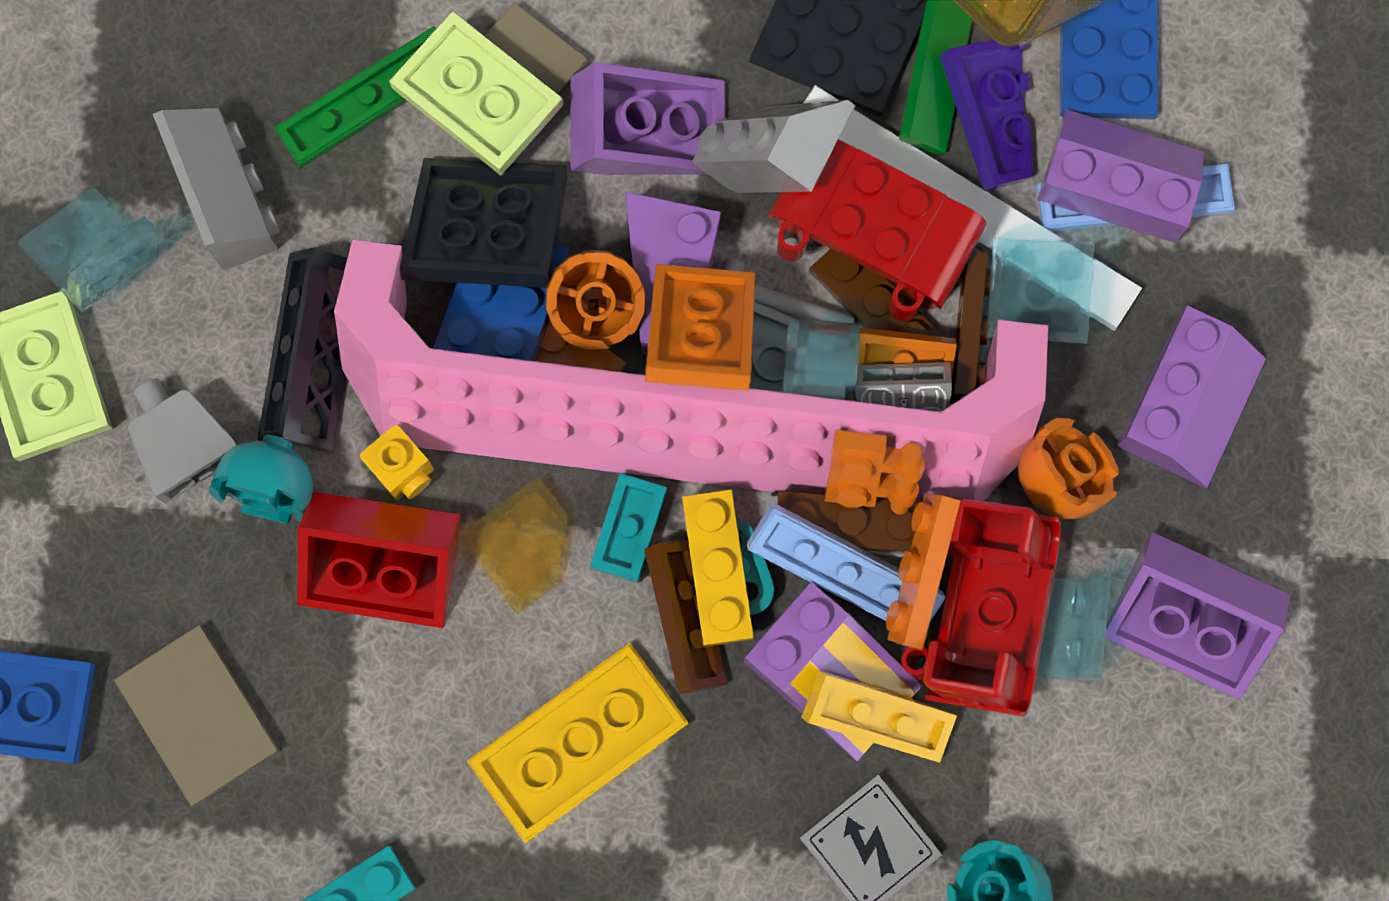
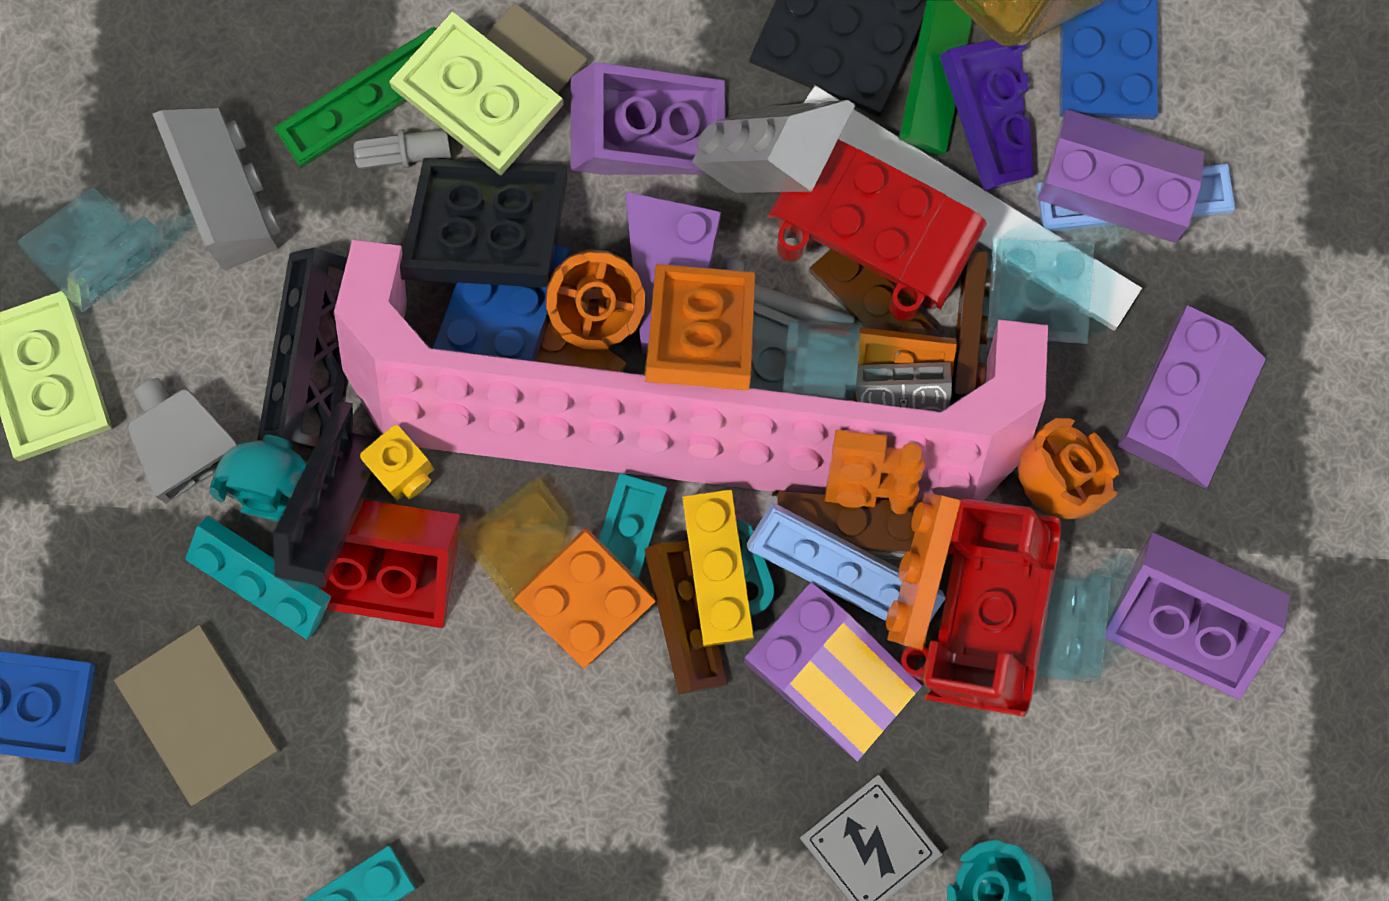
(251, 576): none -> teal plate
(323, 503): none -> black fence
(401, 149): none -> light grey axle
(577, 742): yellow tile -> none
(584, 598): none -> orange plate
(878, 716): yellow plate -> none

